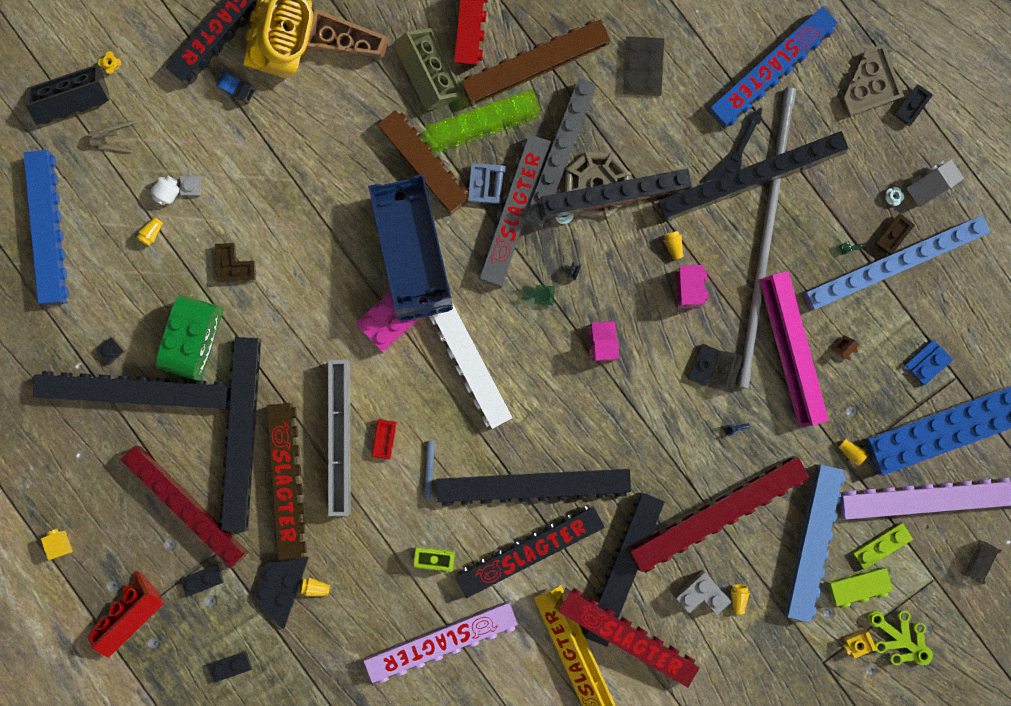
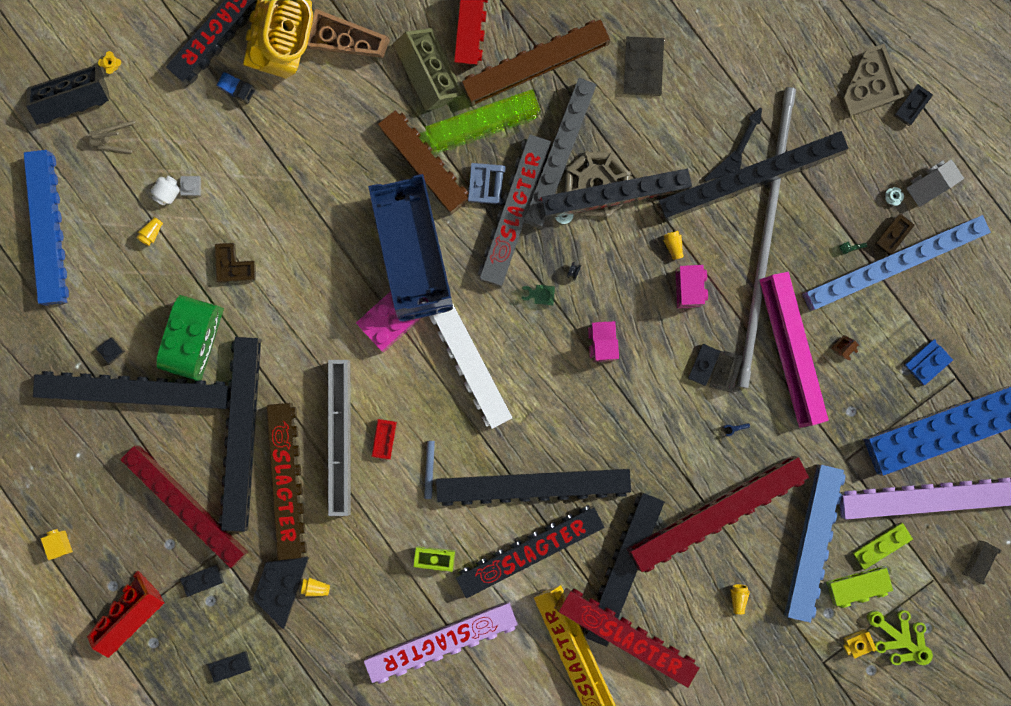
(702, 589): light grey brick -> none
(776, 64): blue brick -> none
(853, 452): yellow cone -> none

